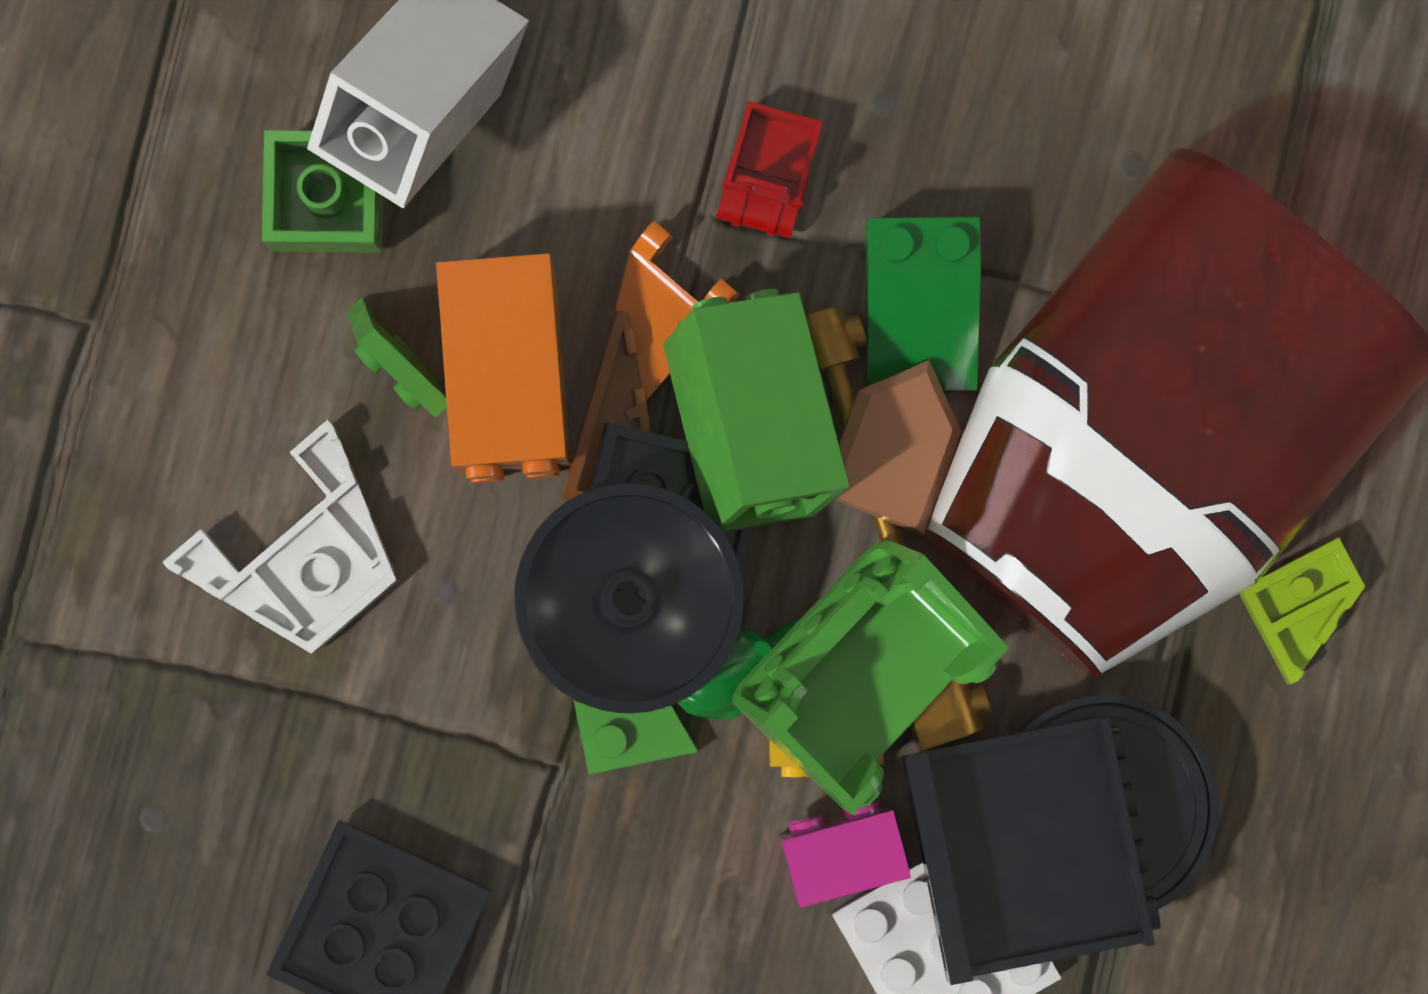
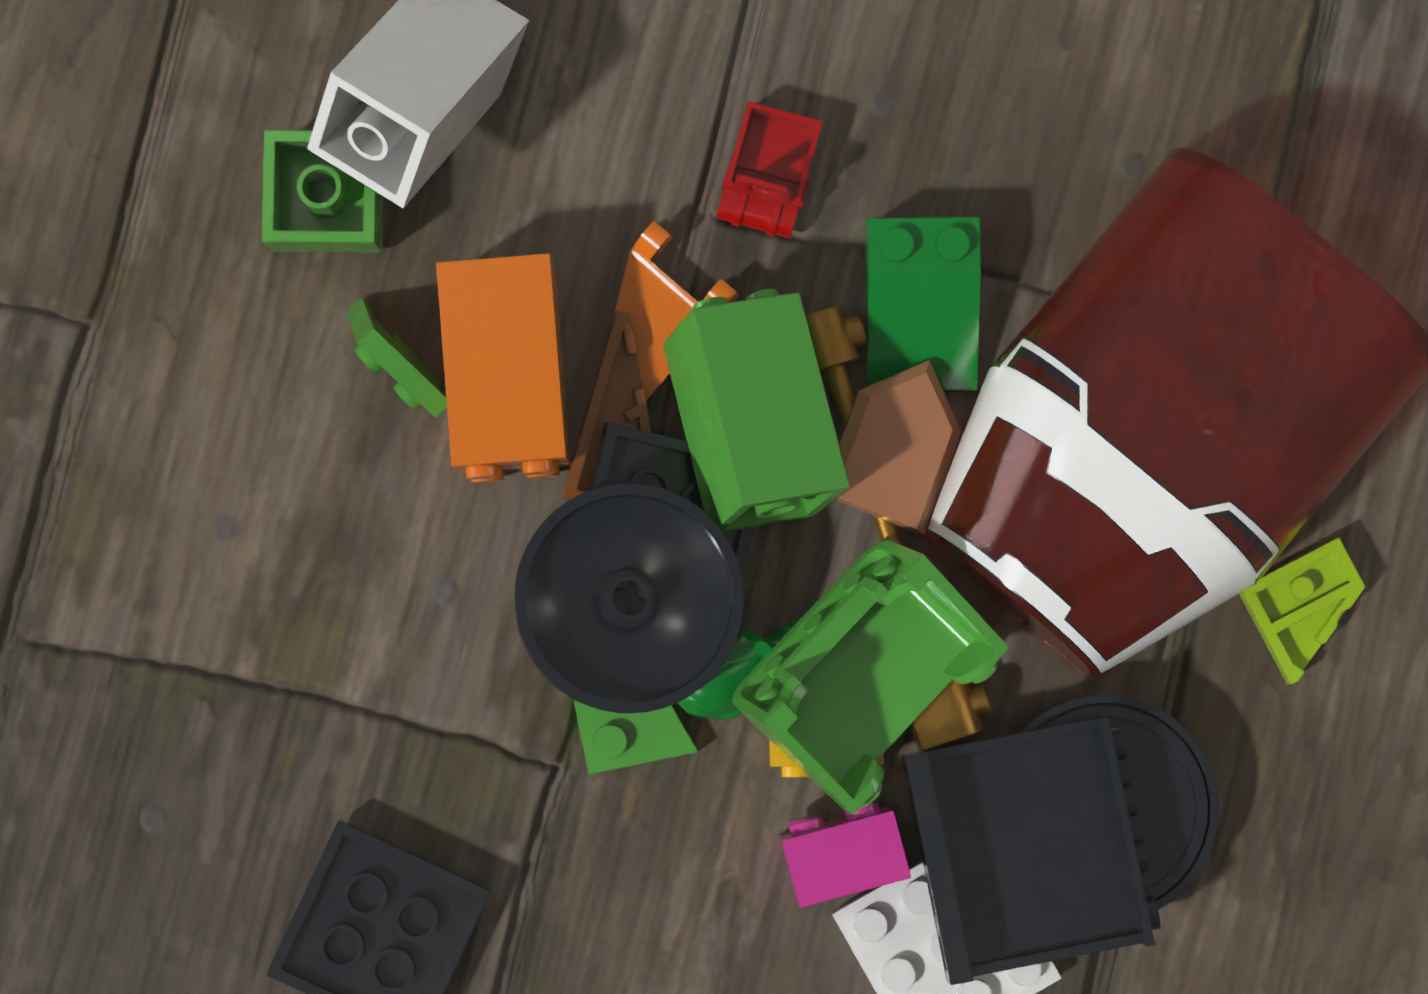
(316, 571): white wing -> none

